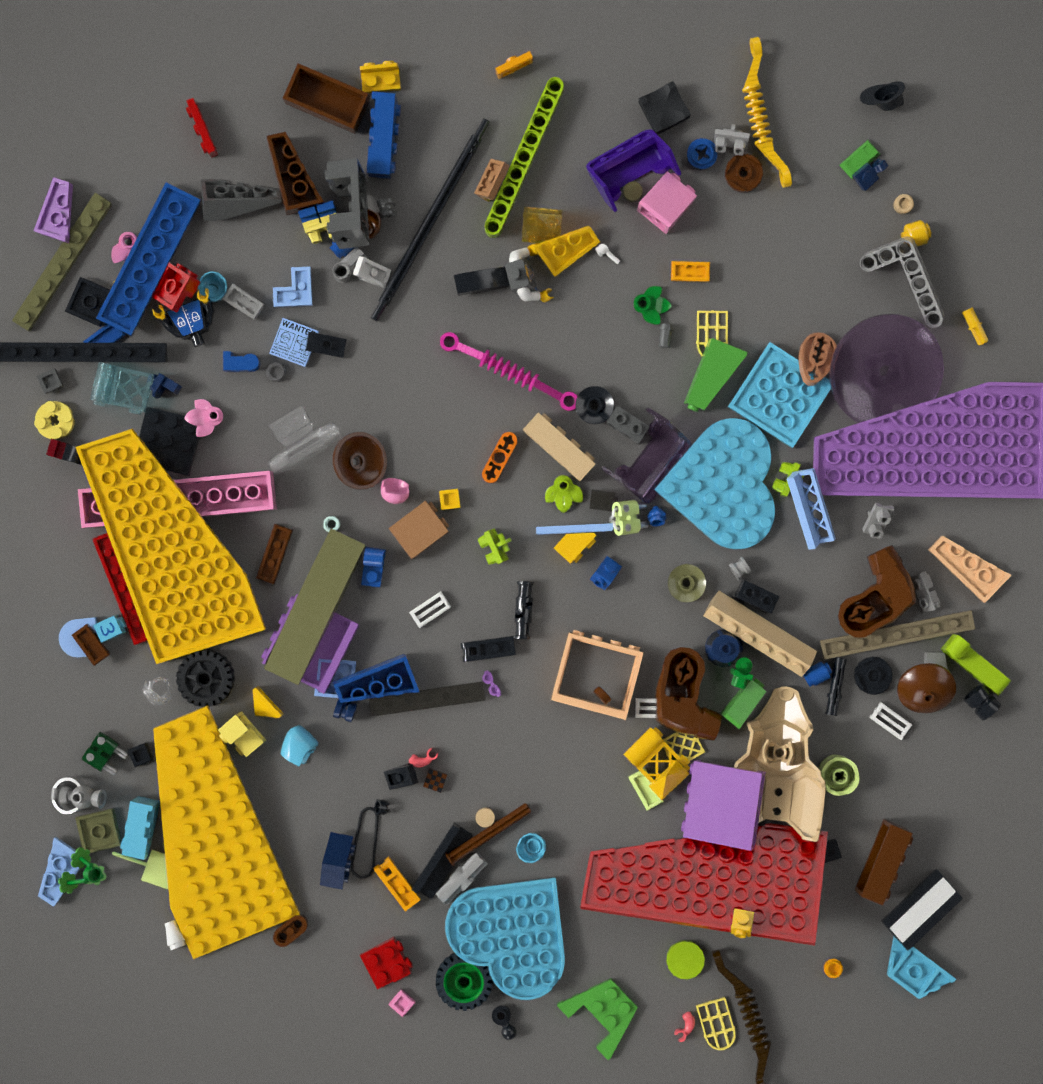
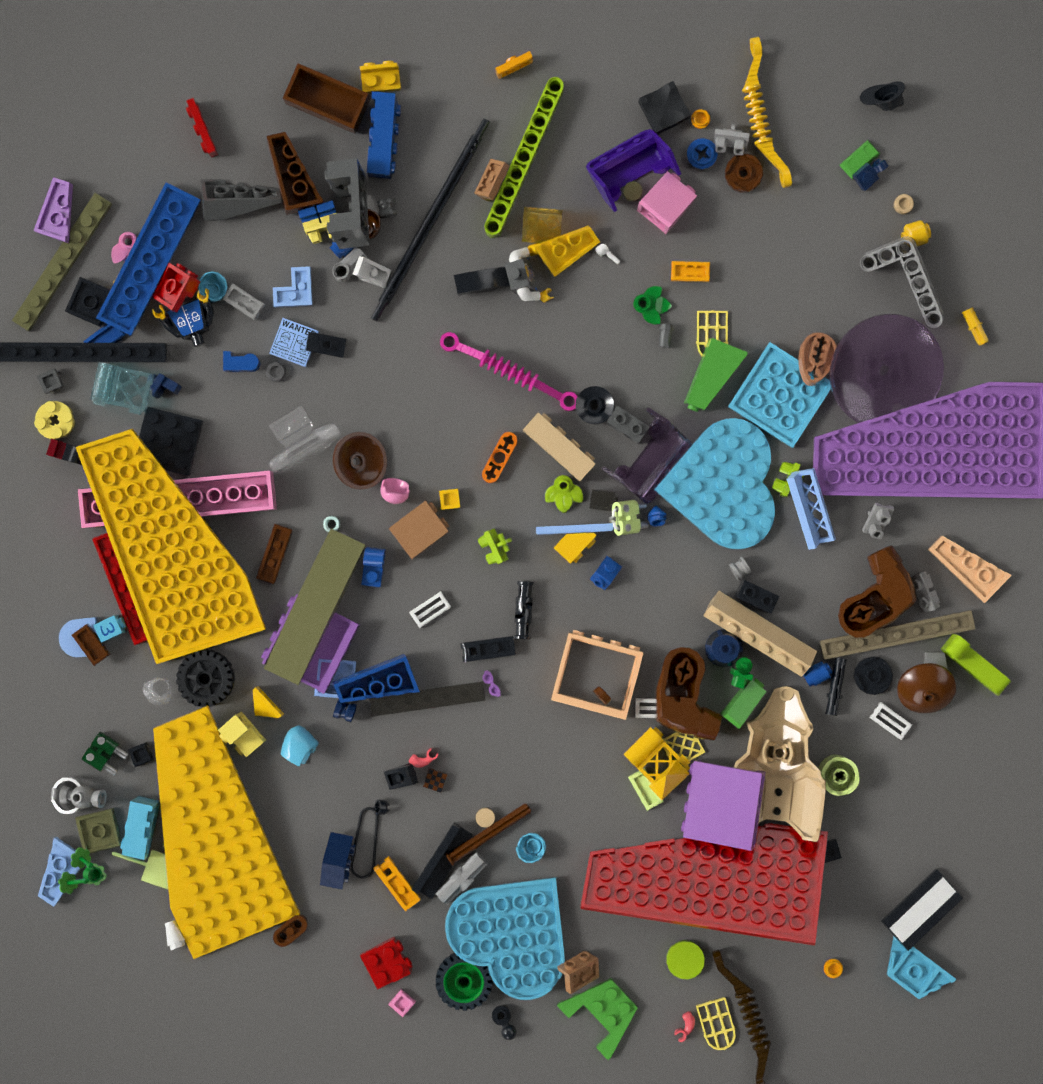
(201, 417): bright pink plate -> none
(579, 971): none -> medium nougat bracket
(695, 588): olive dish -> none
(700, 119): none -> light orange plate
(742, 923): yellow bracket -> none
(884, 862): reddish brown piece -> none
(983, 704): black wheel -> none

